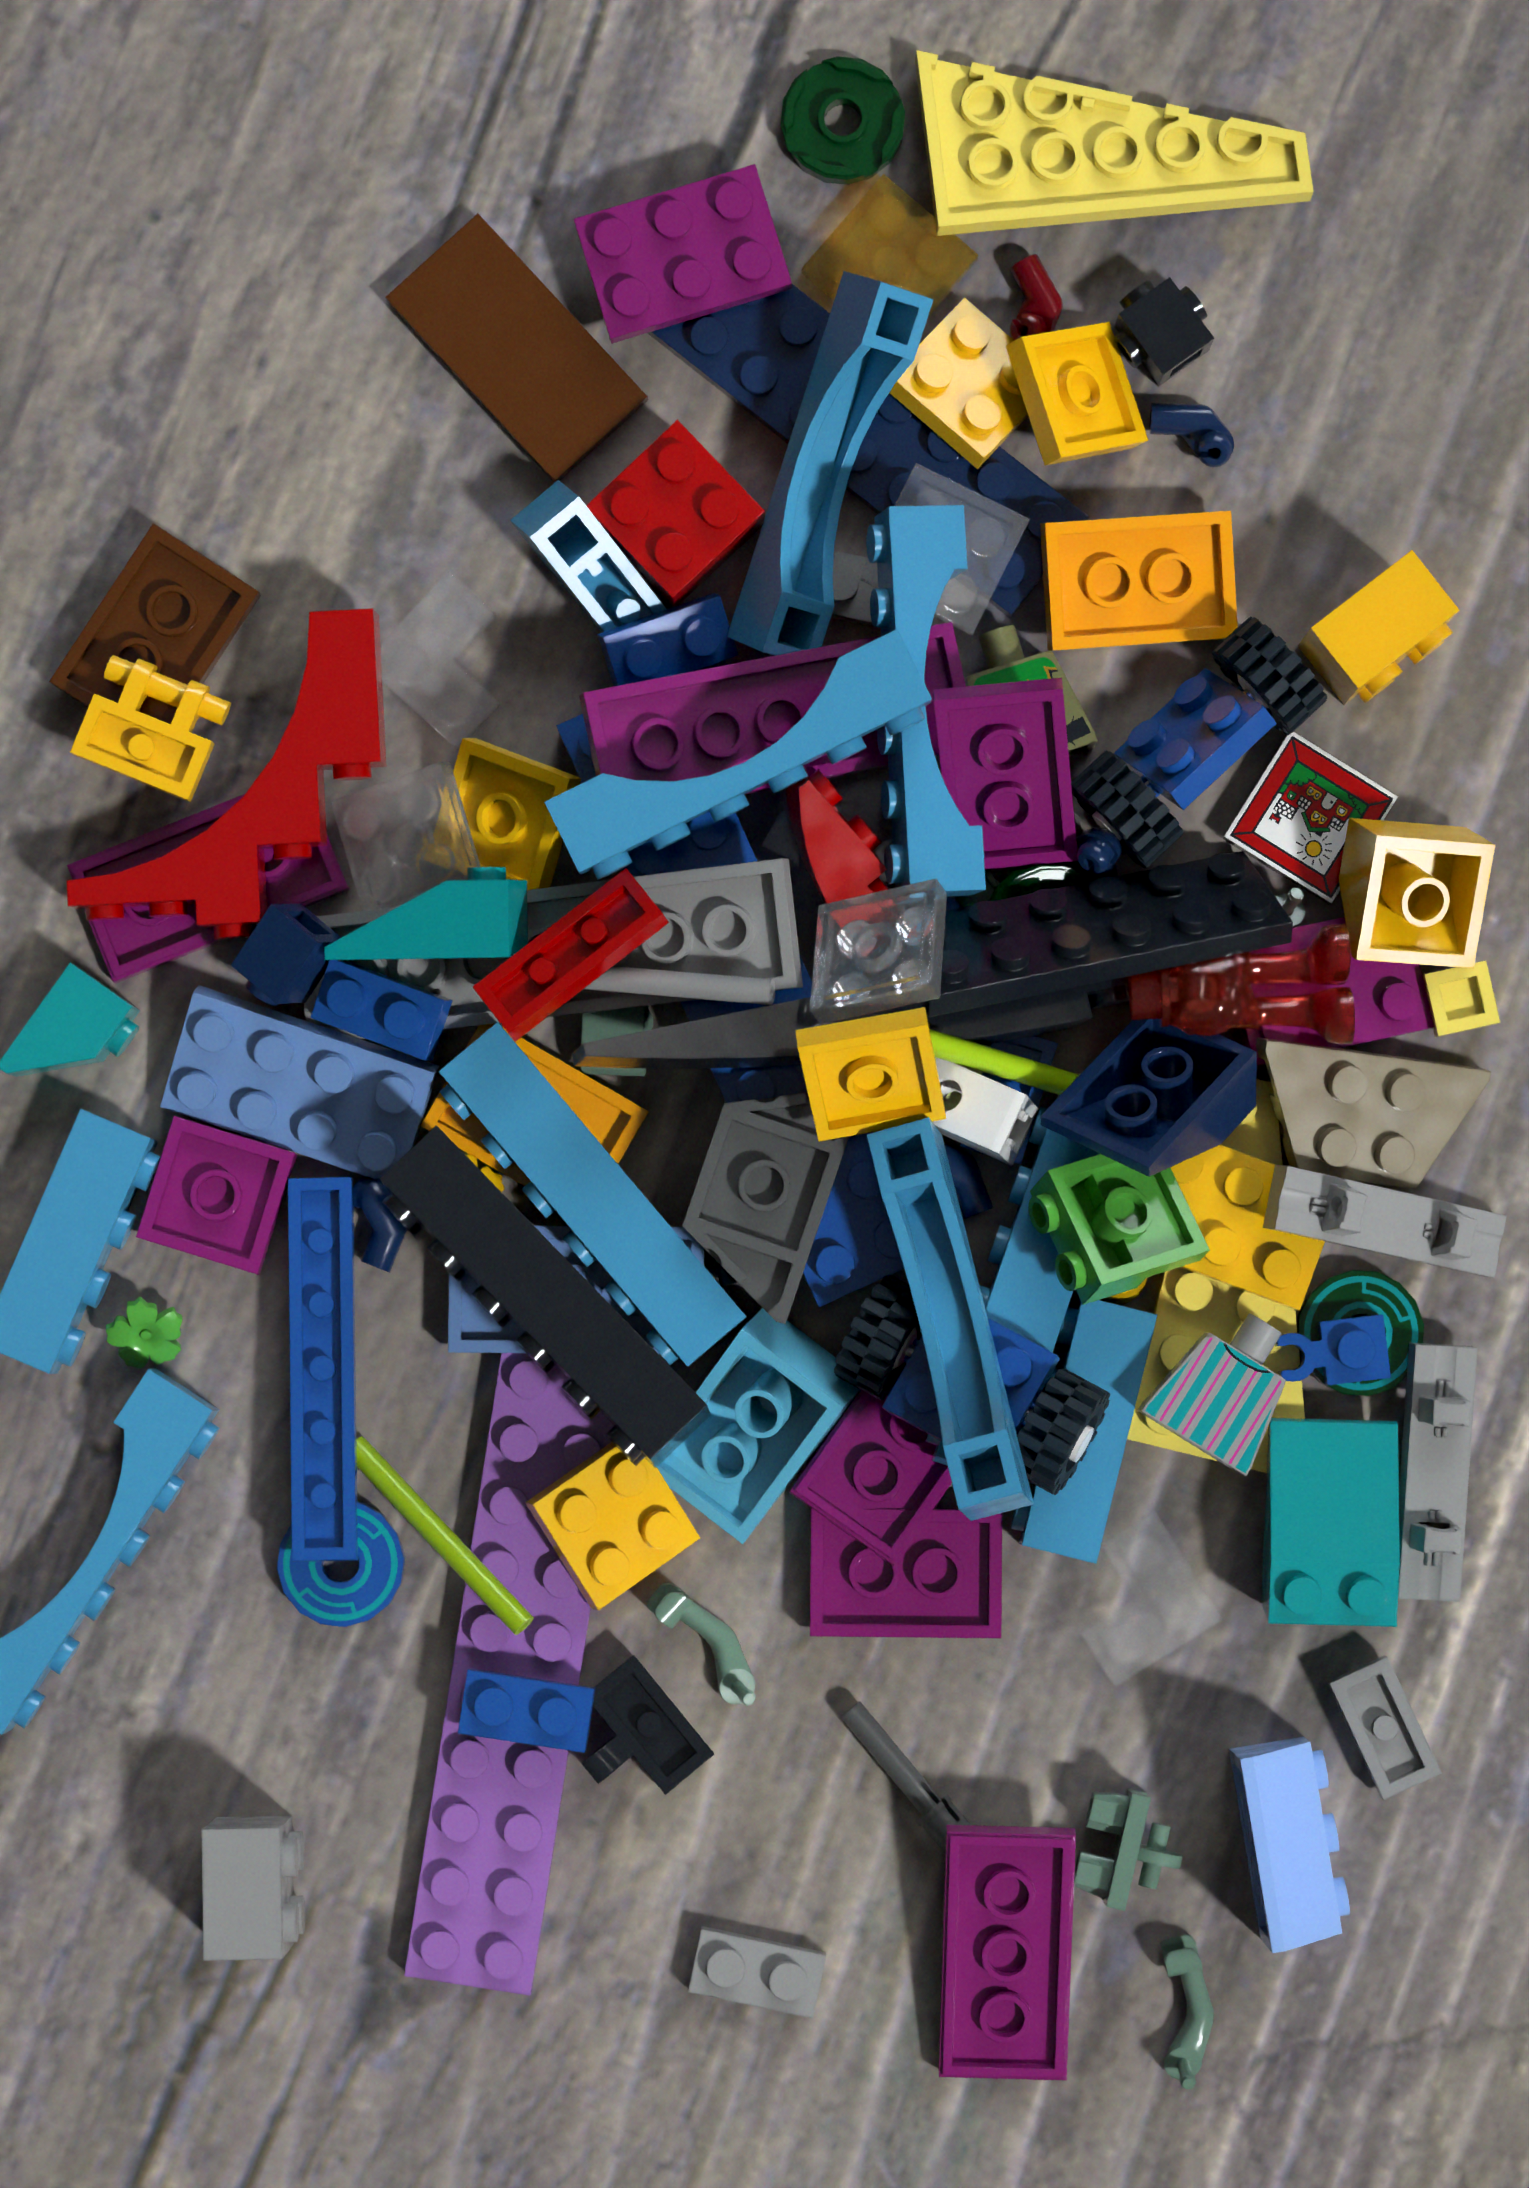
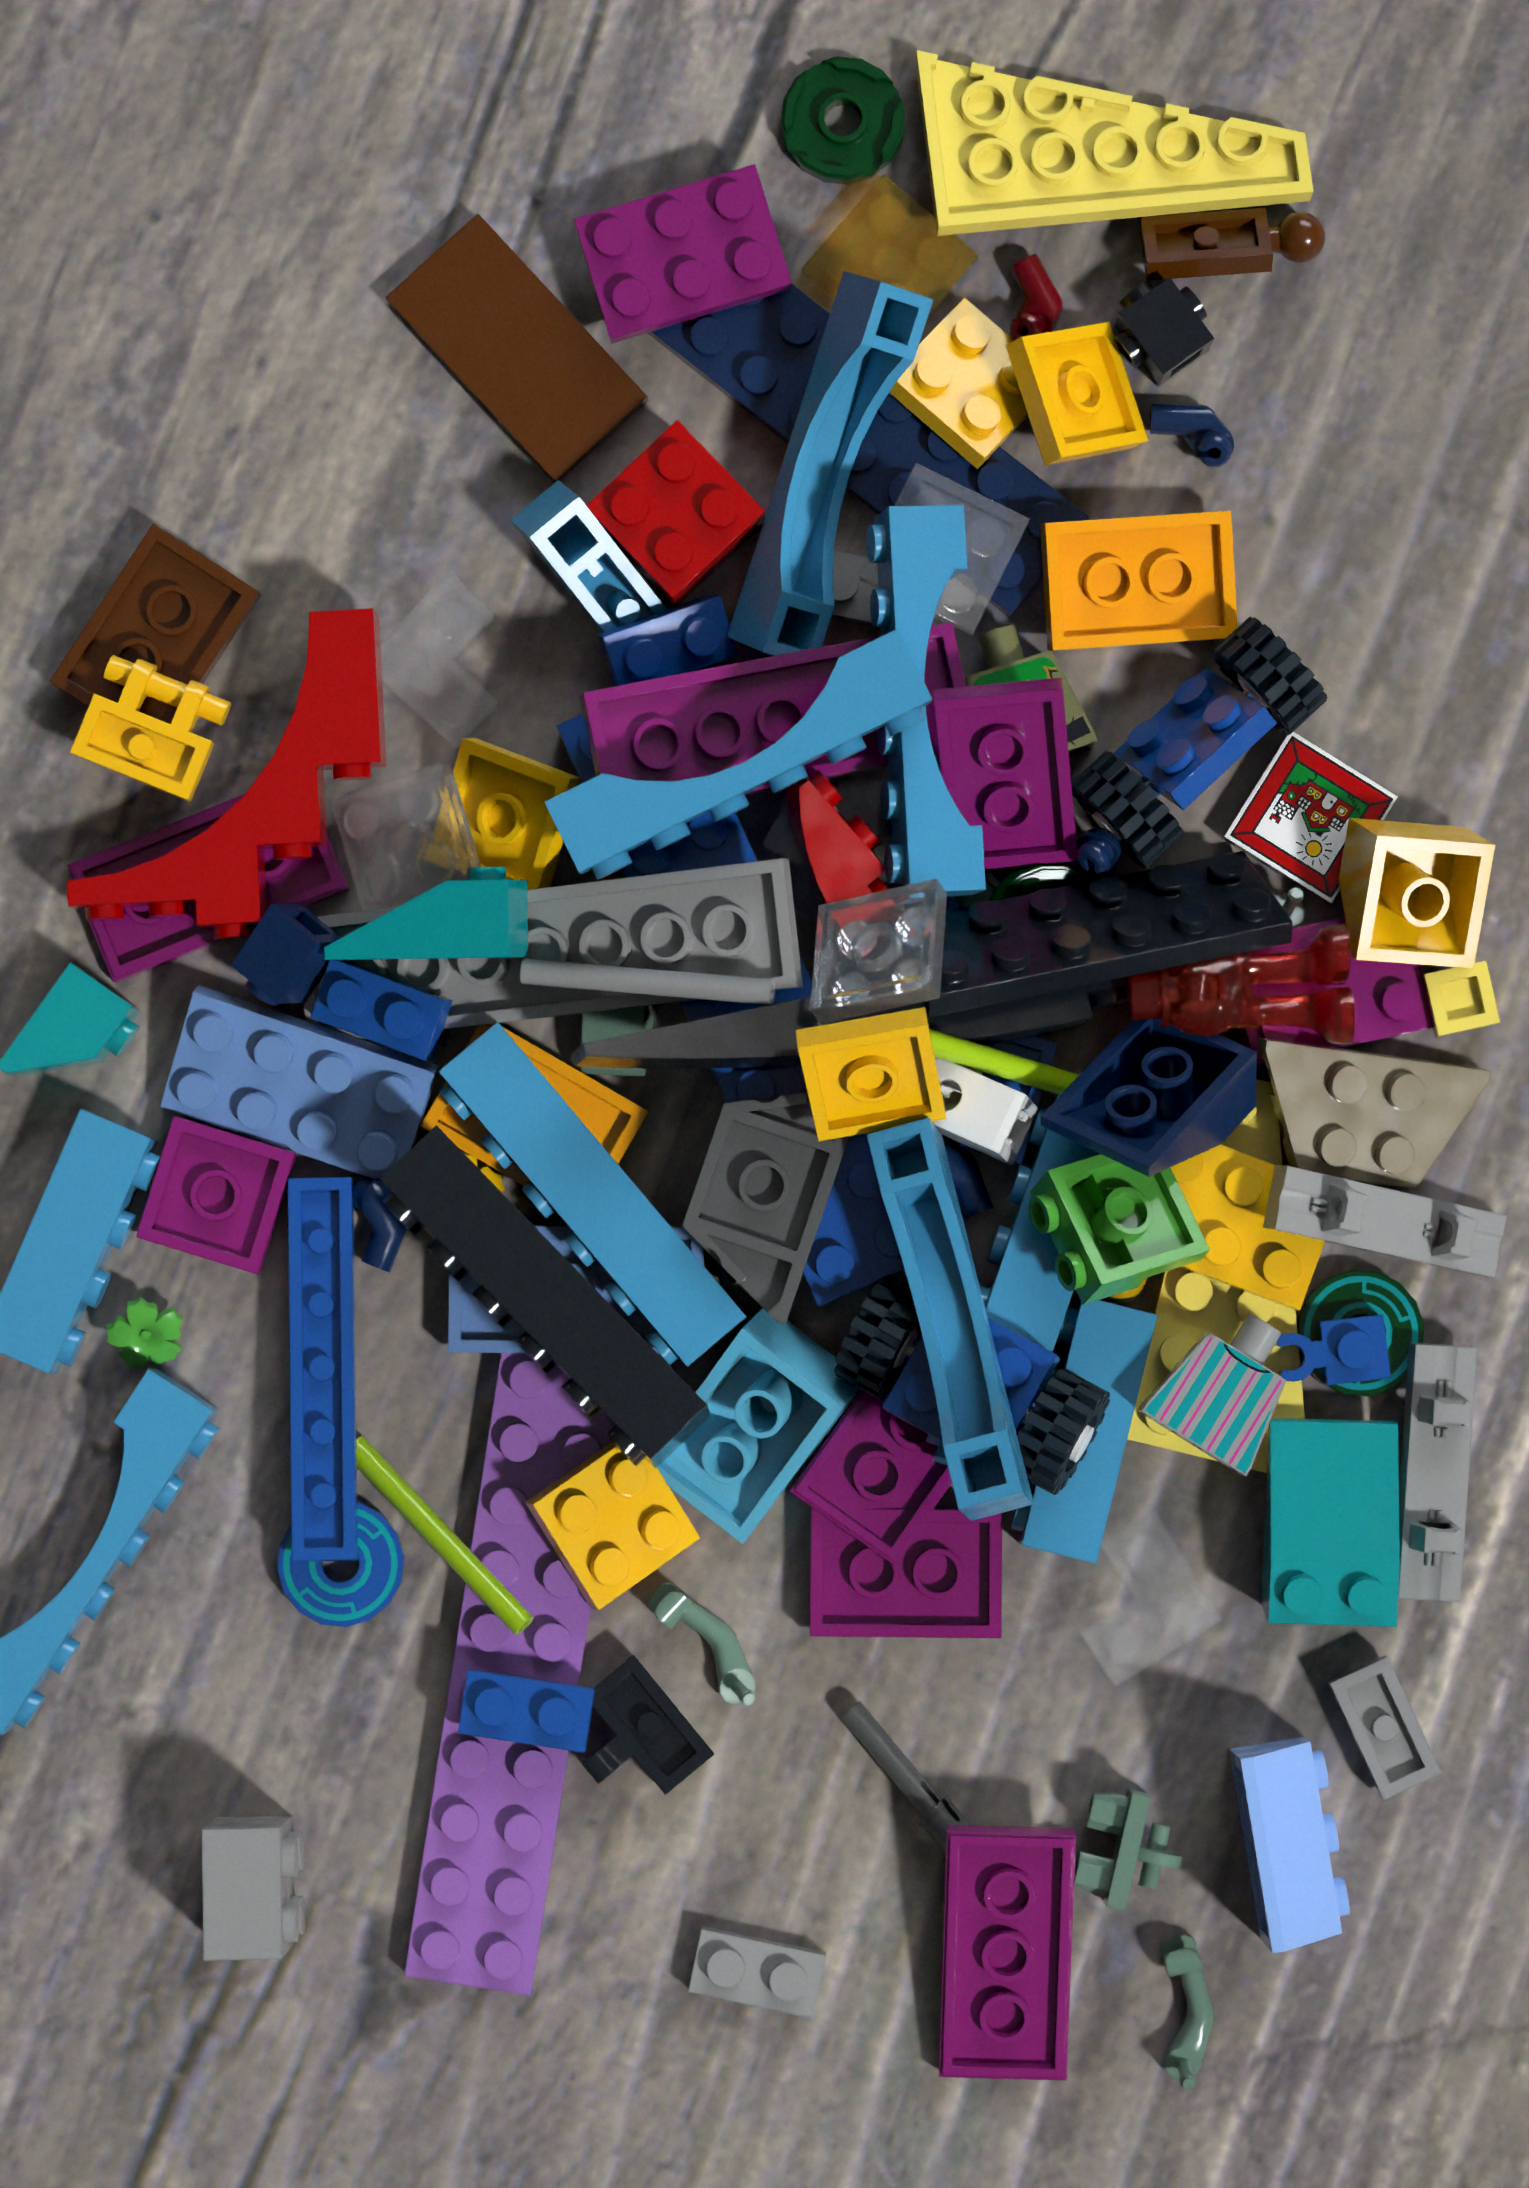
(570, 954): red plate -> none
(1225, 242): none -> reddish brown plate
(1378, 627): yellow brick -> none

